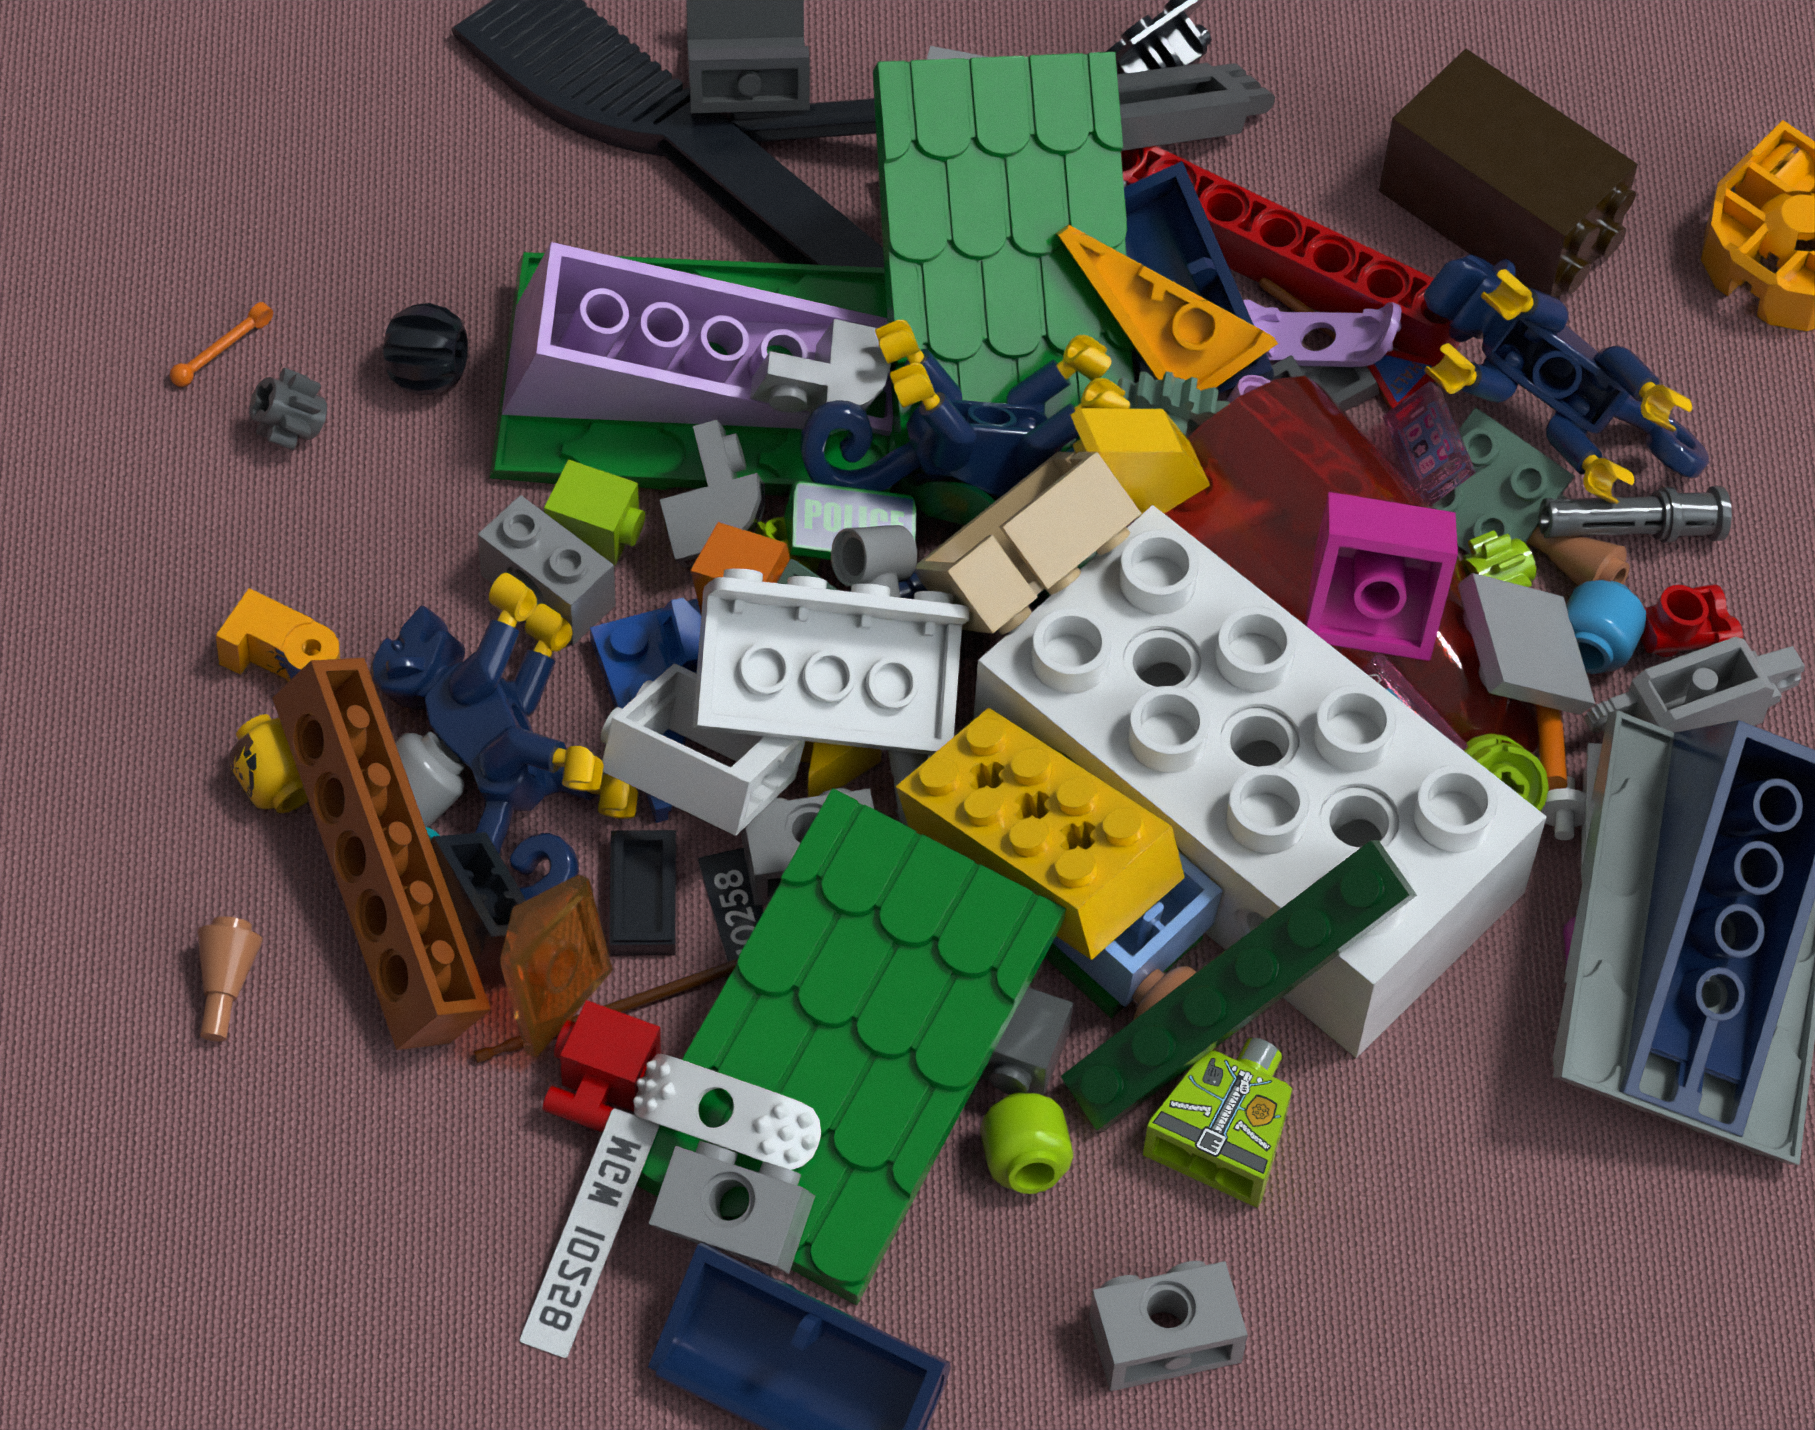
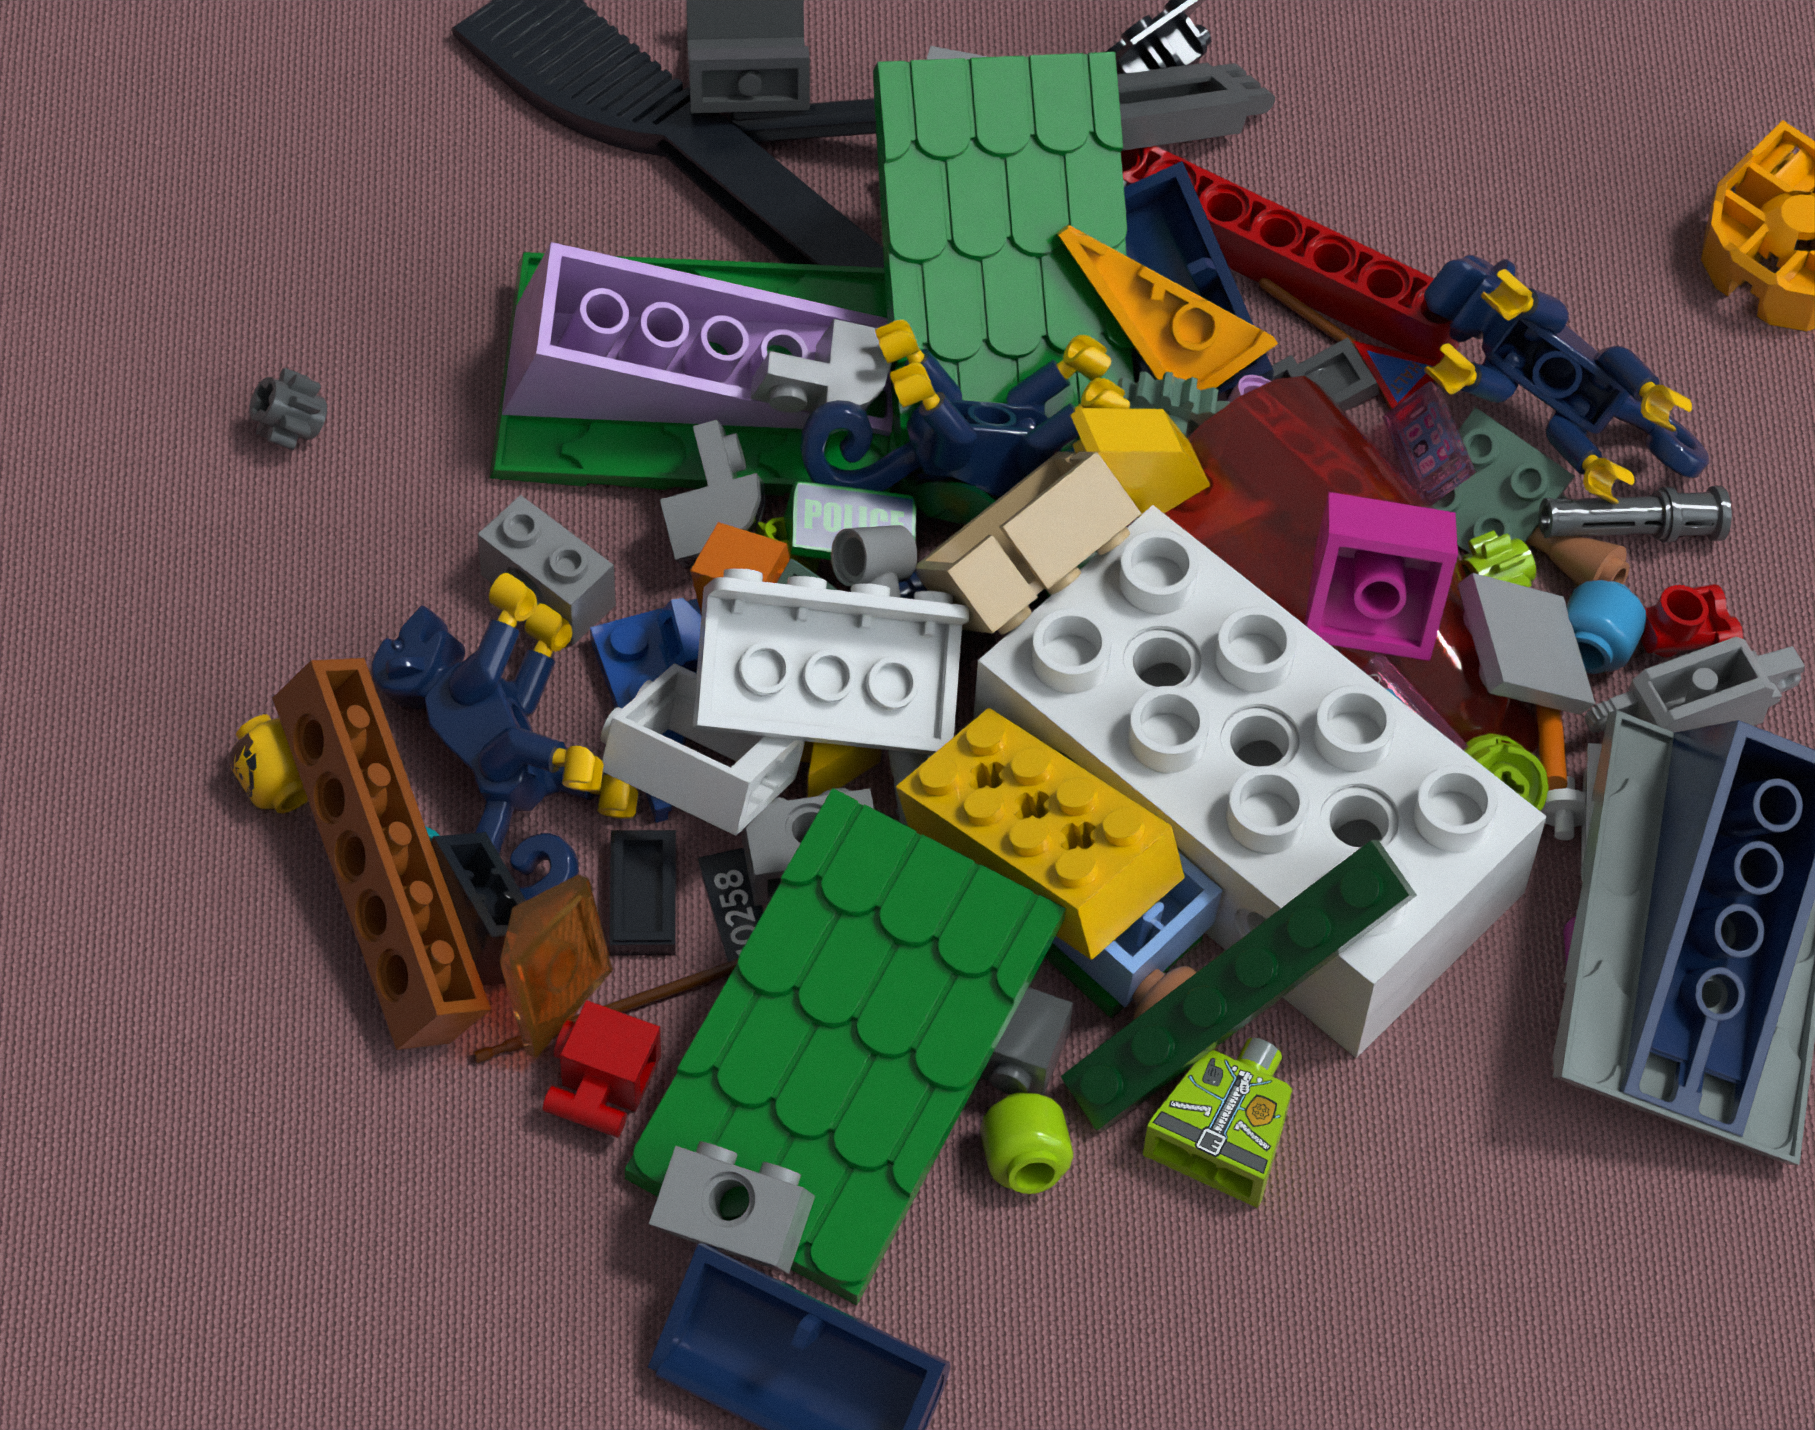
(225, 958): nougat cone -> none
(258, 317): orange hinge -> none
(272, 637): light orange leg -> none
(425, 349): black piece -> none
(431, 773): light grey head -> none
(589, 1233): clear sticker -> none
(597, 508): lime brick -> none
(761, 1124): white piece -> none
(1142, 1352): light grey brick -> none
(1358, 341): lavender piece -> none
(1508, 176): dark brown brick -> none

